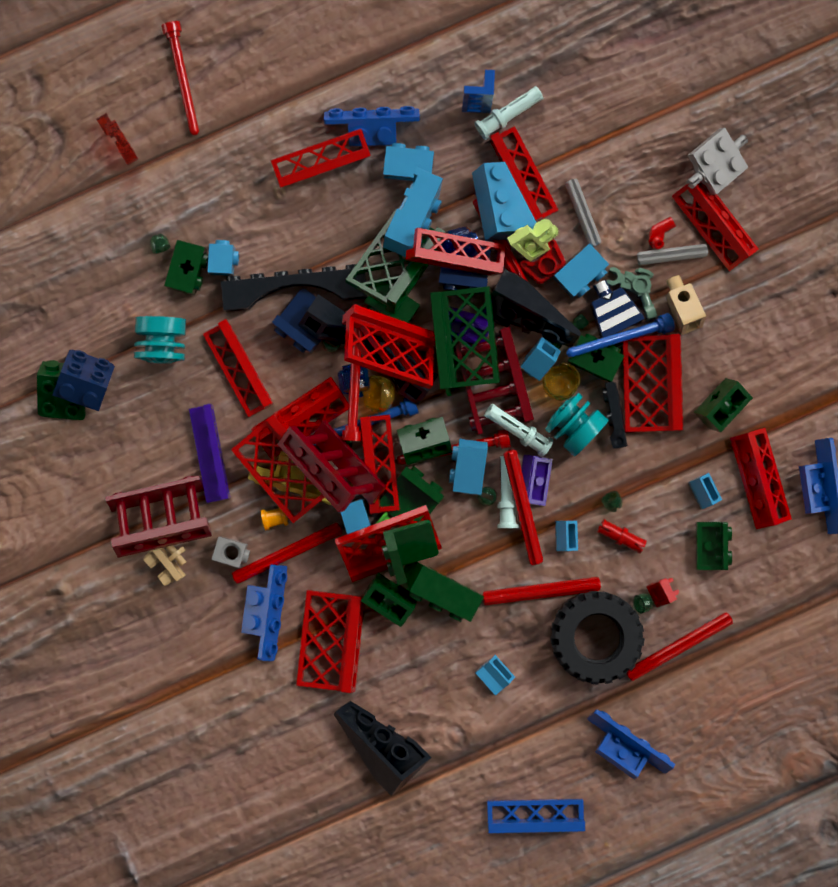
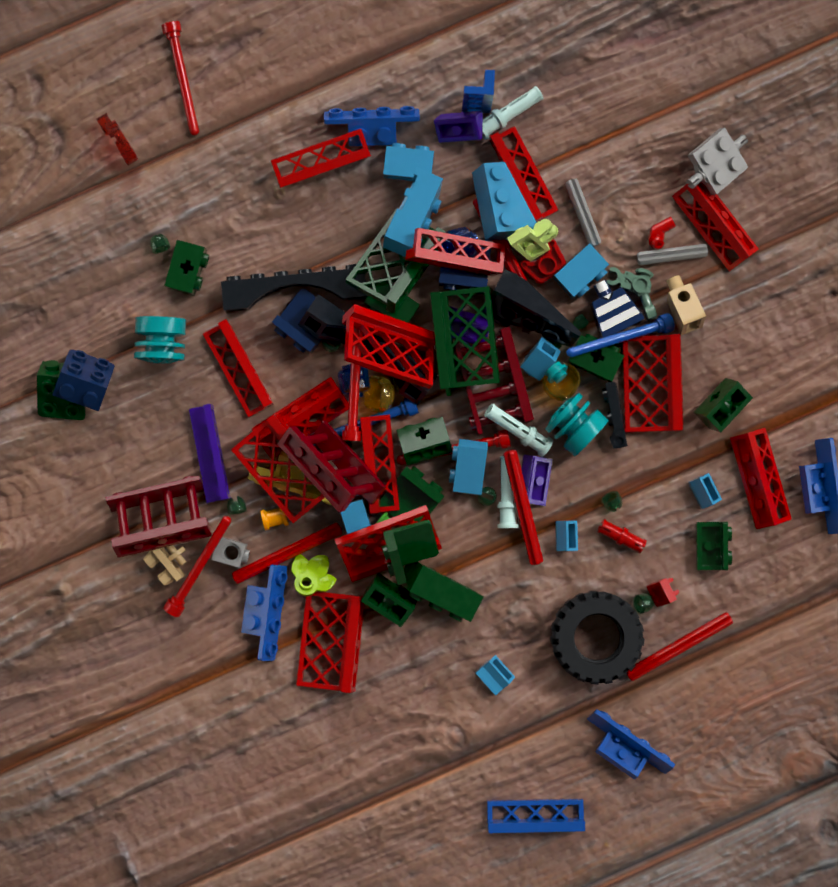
(175, 605): none -> red piece
(222, 258): dark azure brick -> none
(236, 507): none -> clear green hinge
(315, 572): none -> lime plate
(385, 753): black wedge -> none
(459, 126): none -> dark purple slope
(541, 590): red axle -> none
(556, 372): none -> teal plate

